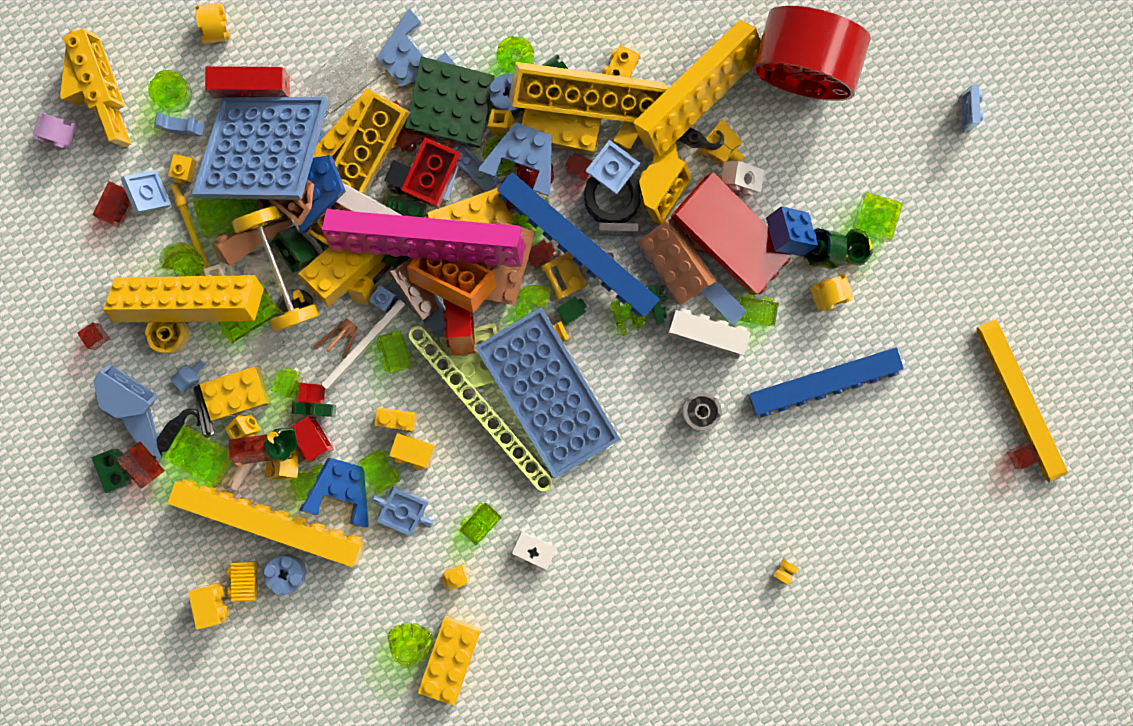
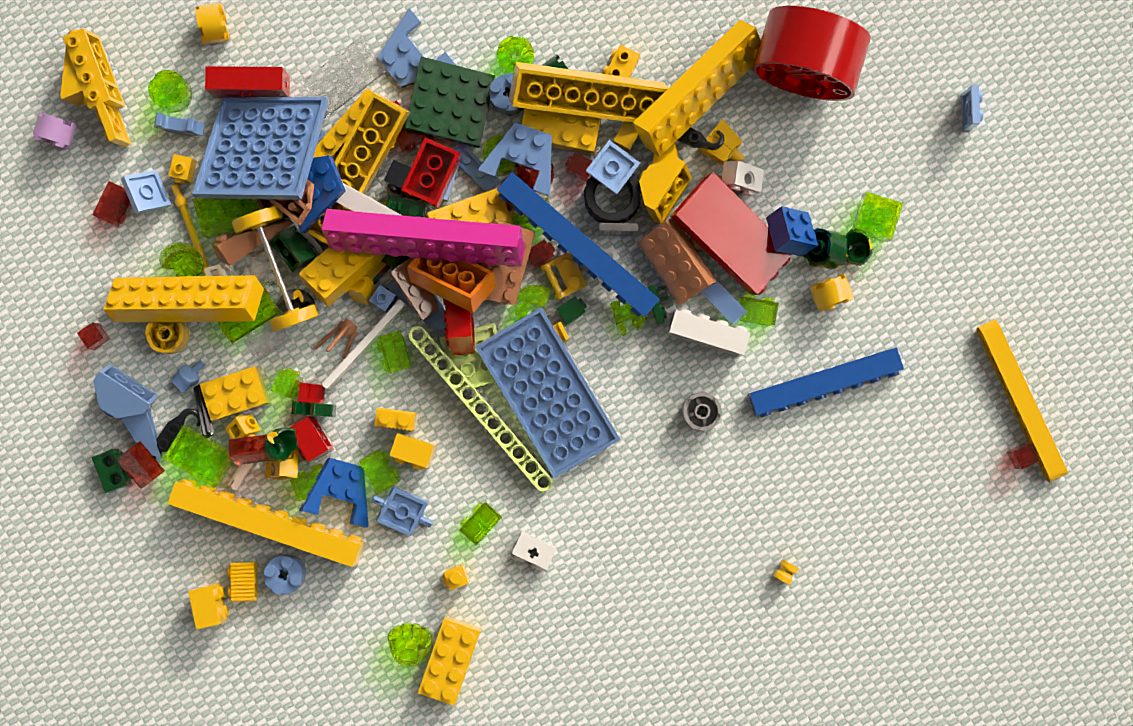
(500, 121): yellow brick -> none

